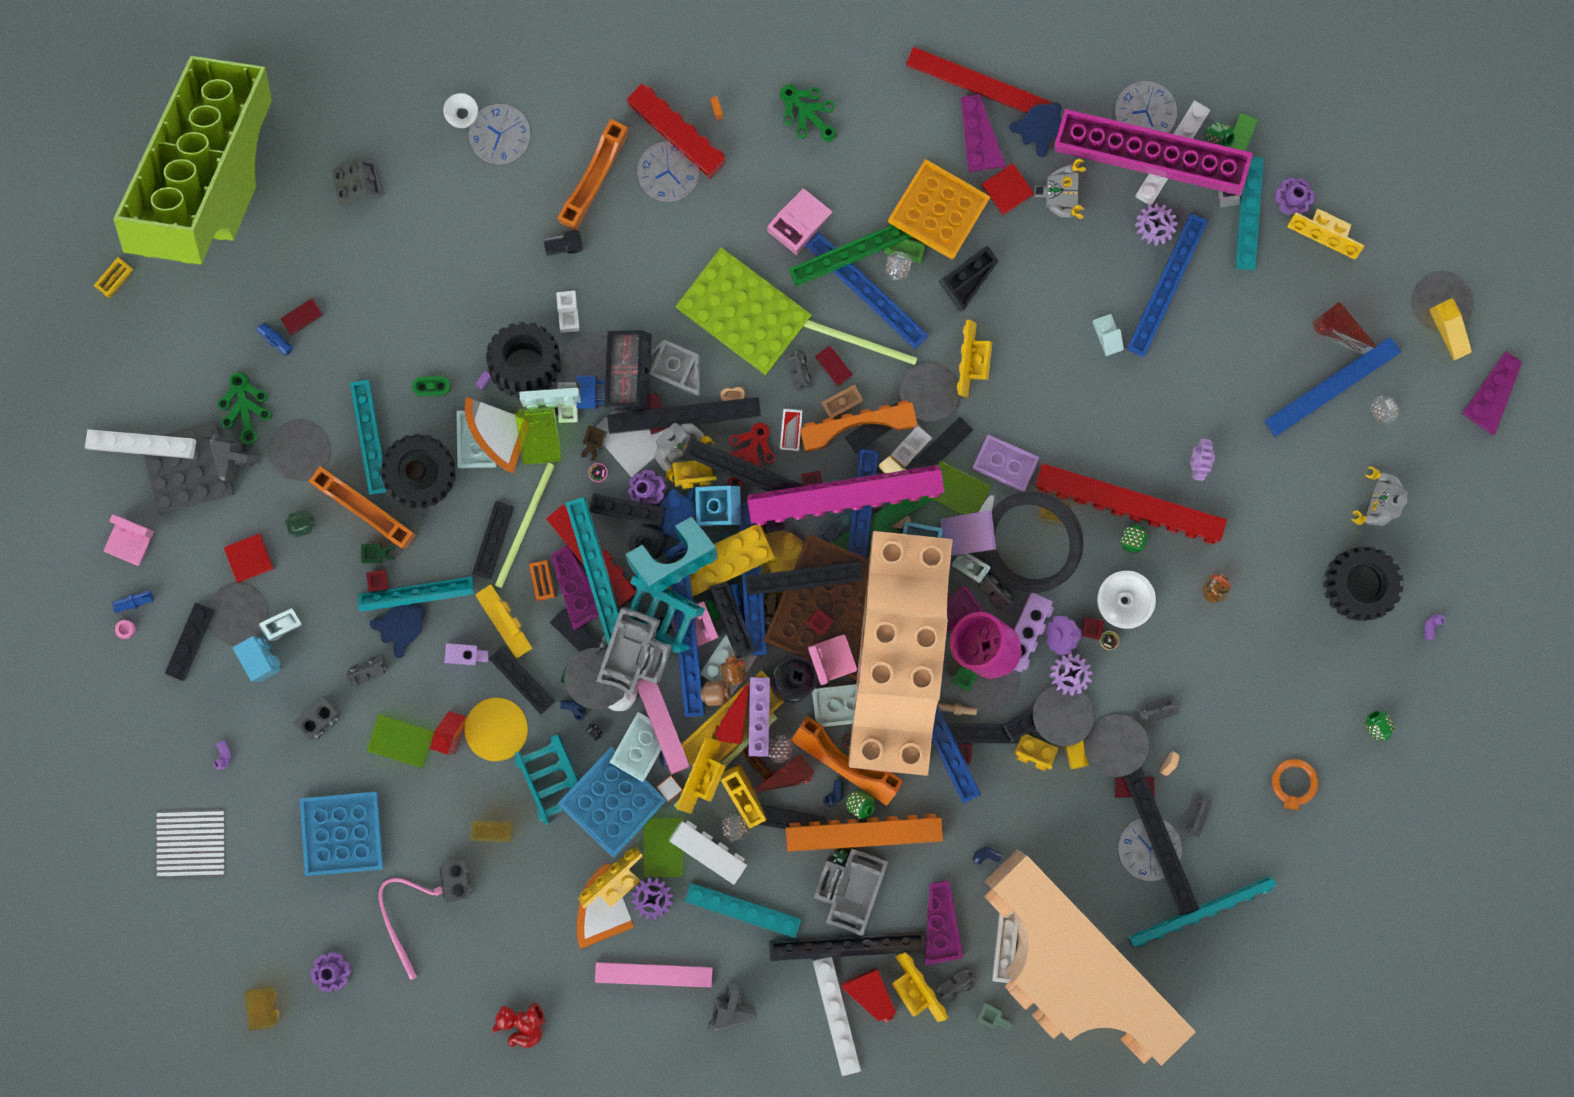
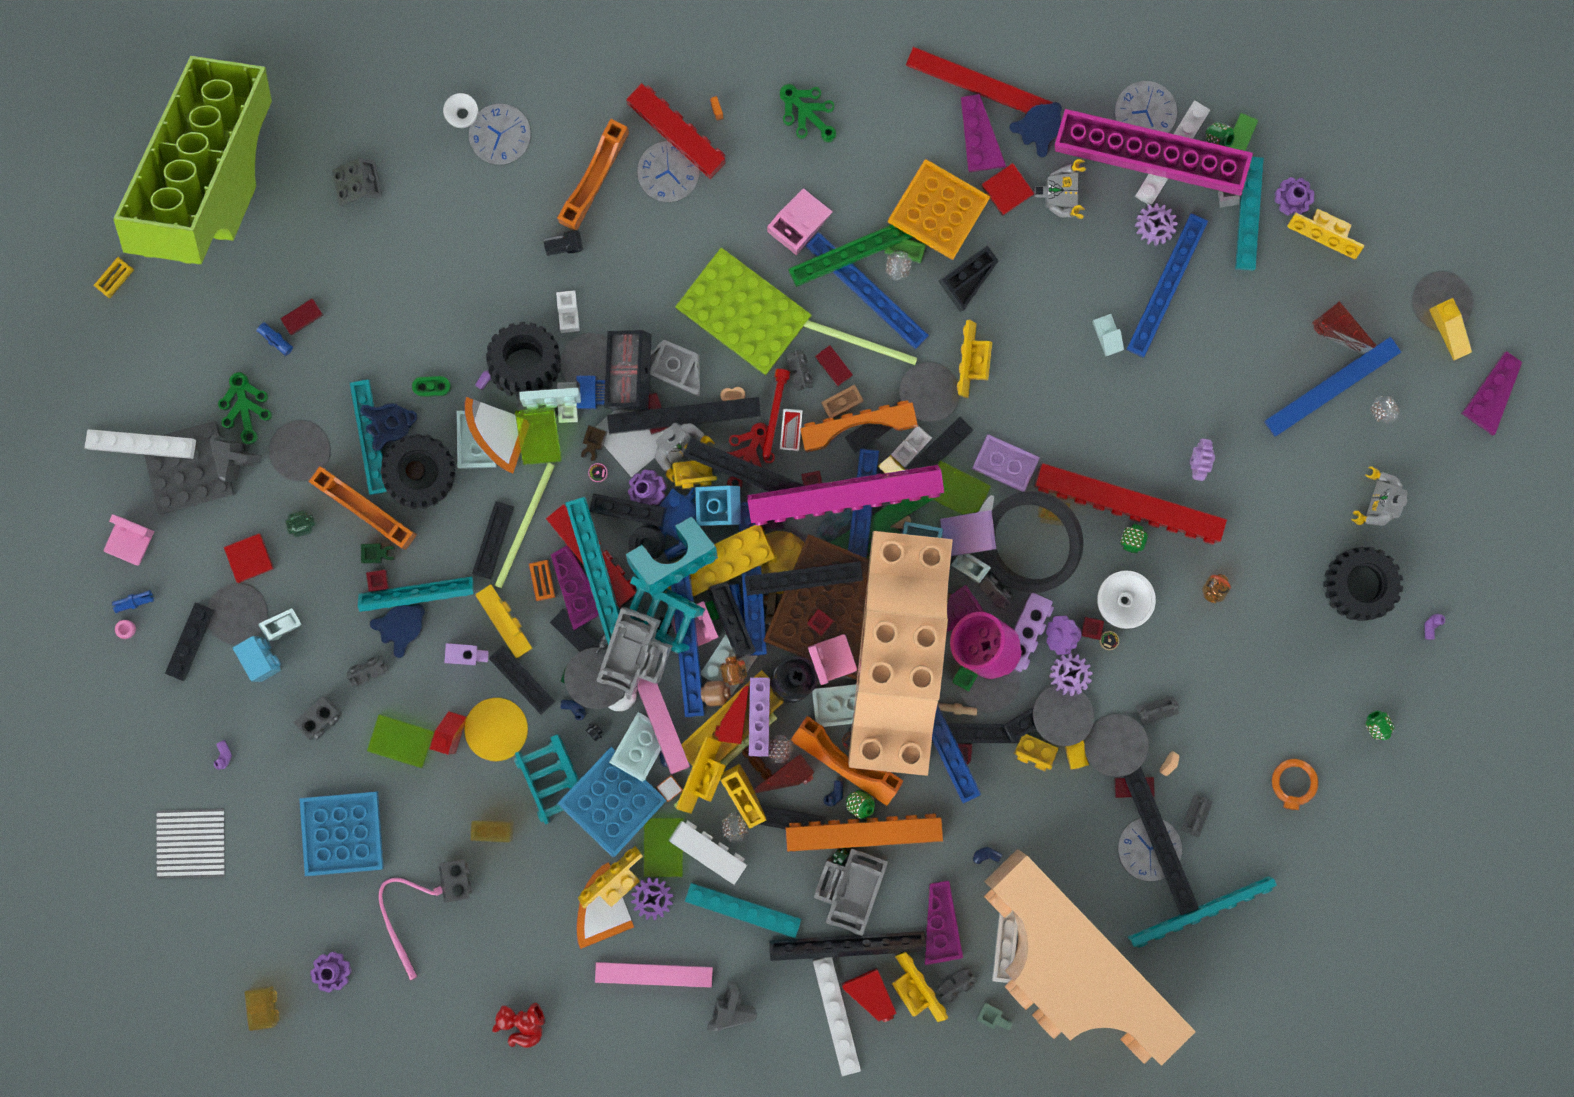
(388, 423): none -> dark blue tile
(782, 377): none -> red piece

